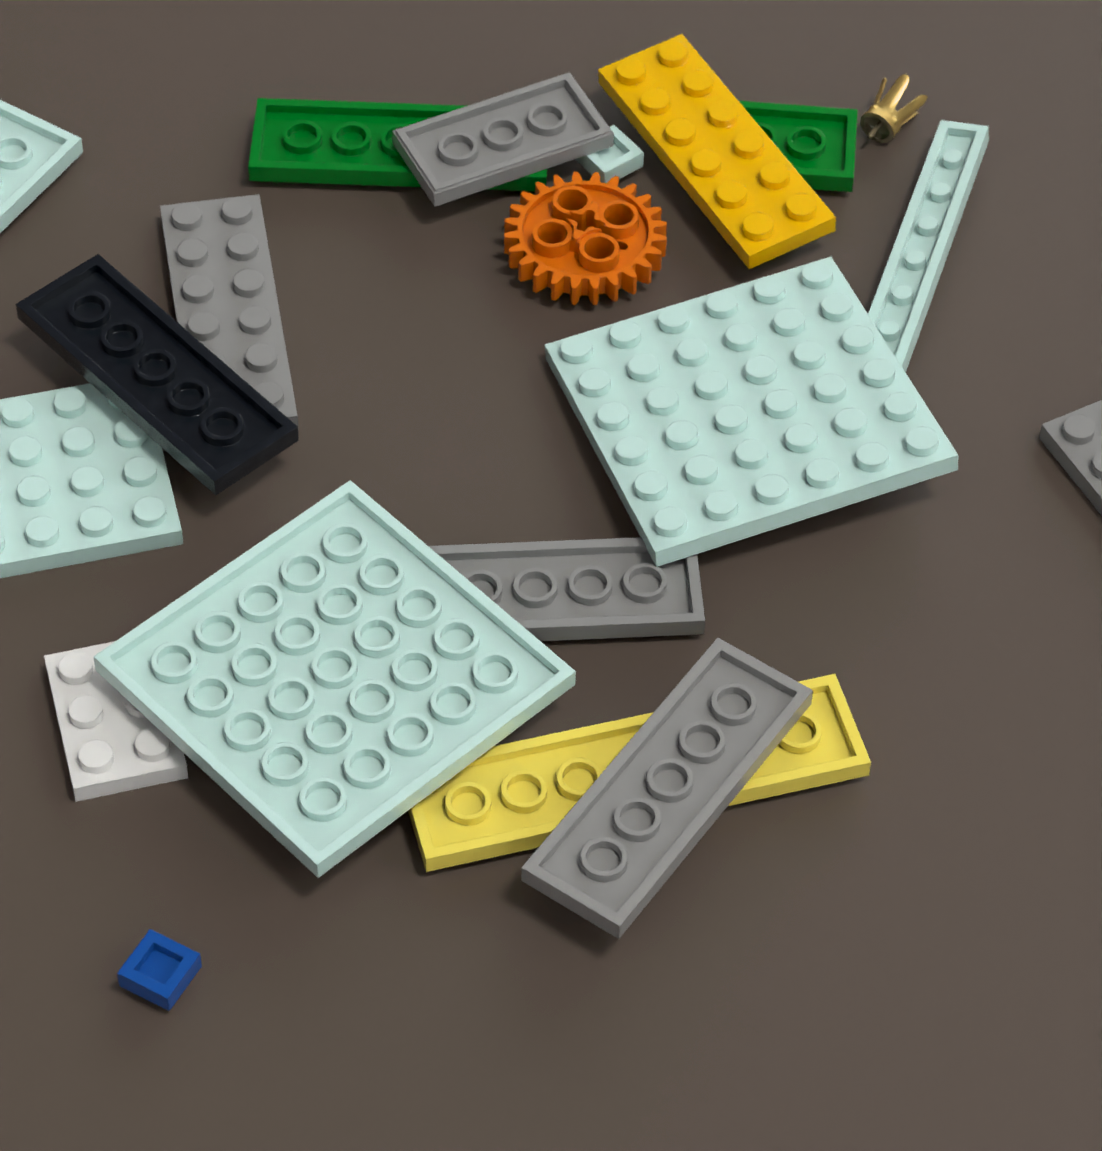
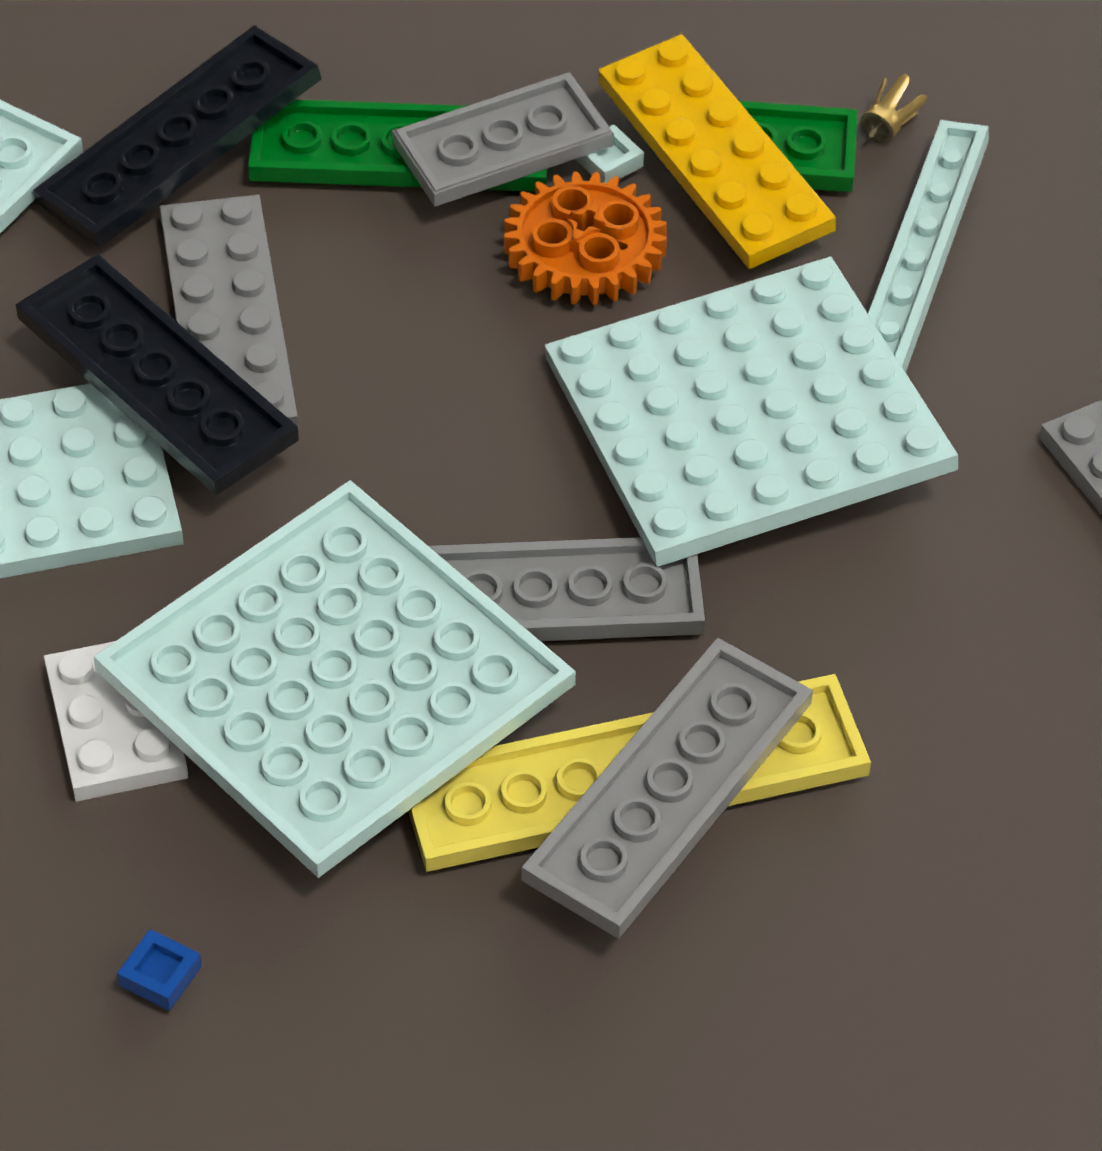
(176, 135): none -> black plate

